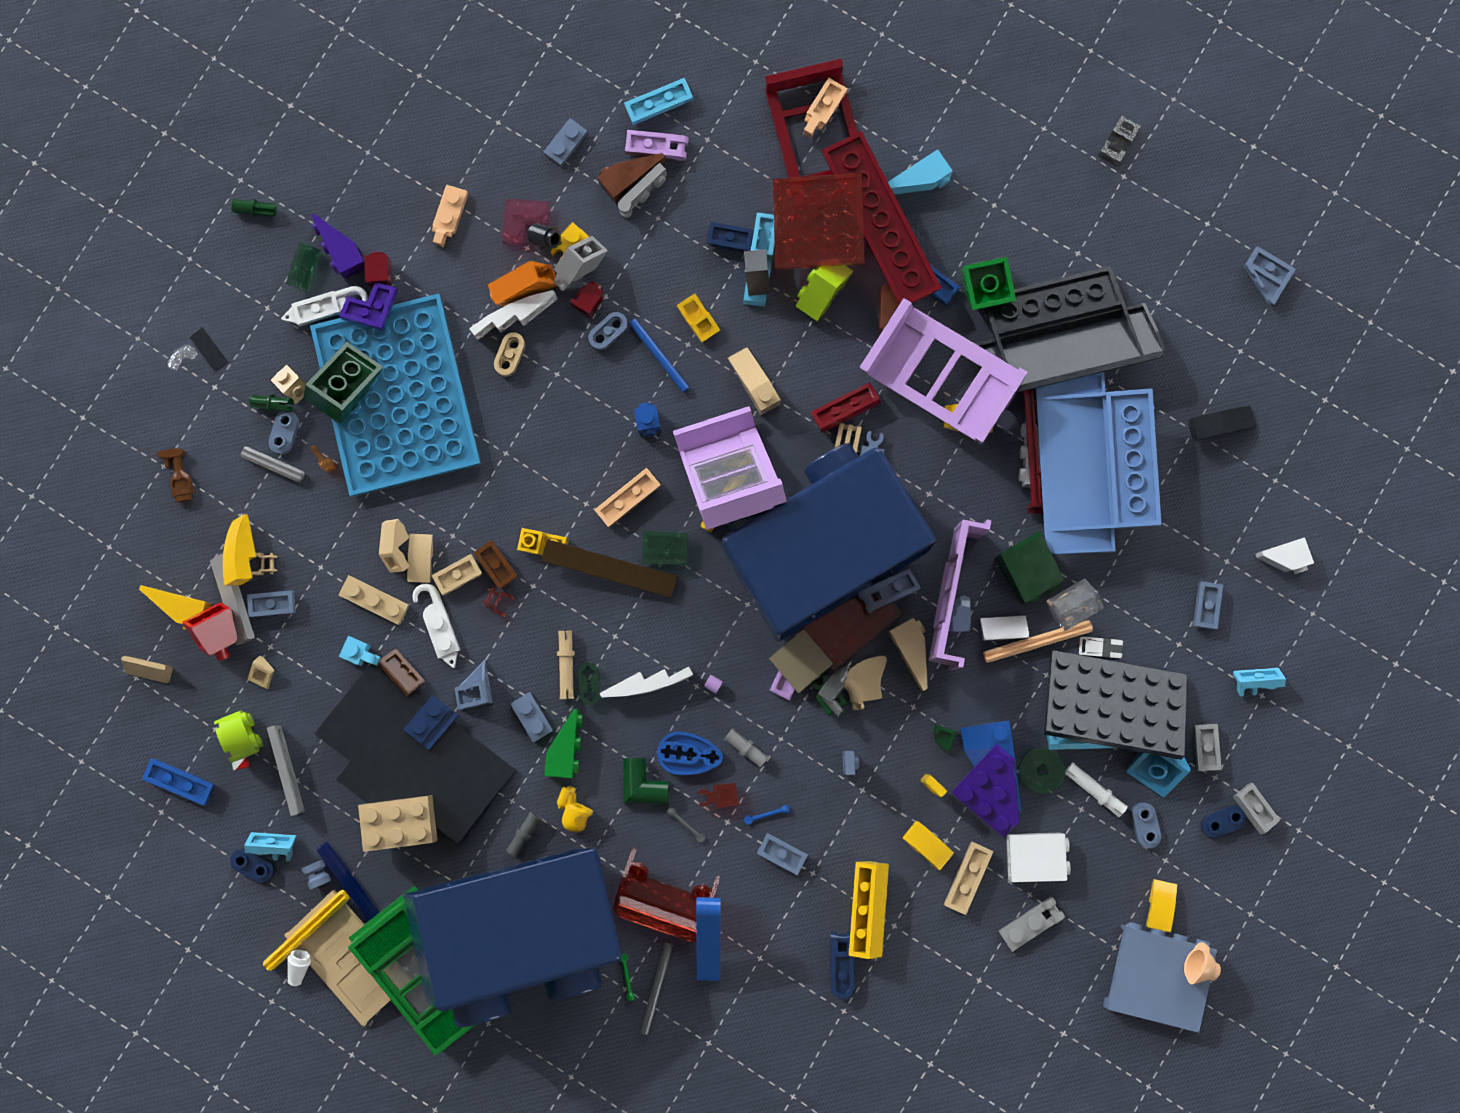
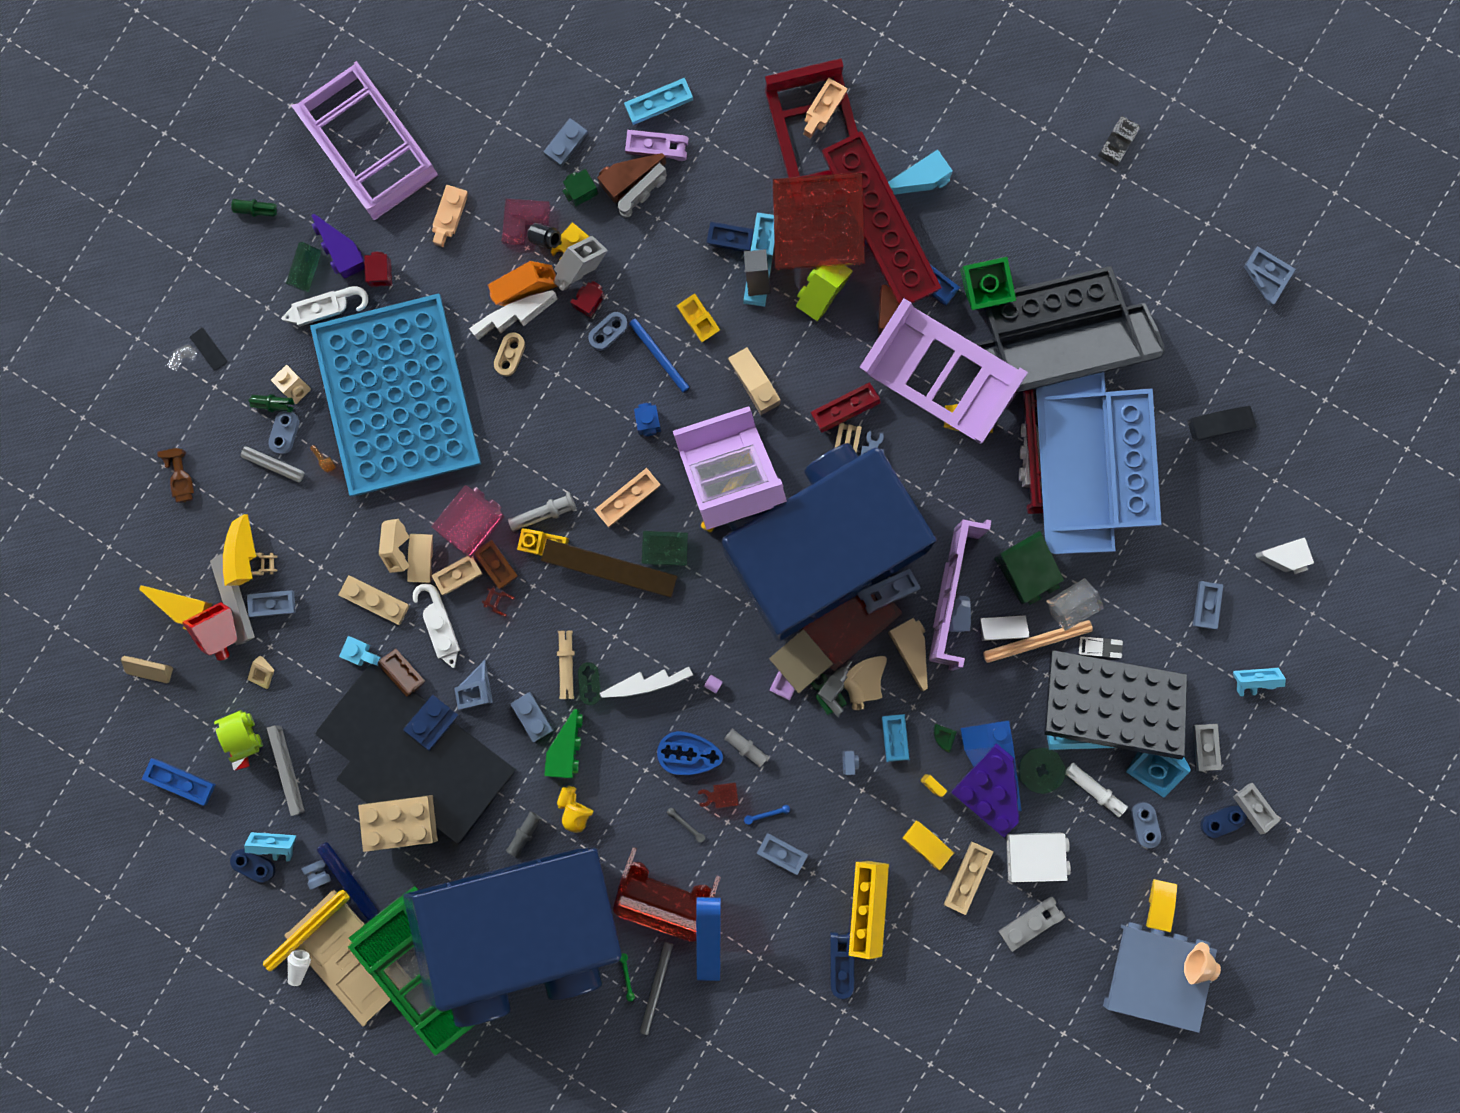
(342, 382): dark green slope -> none
(370, 313): dark purple plate -> none
(397, 192): none -> lavender piece
(468, 520): none -> clear pink brick
(551, 509): none -> light grey pin
(579, 187): none -> dark green brick
(637, 789): dark green brick -> none
(895, 738): none -> dark azure plate

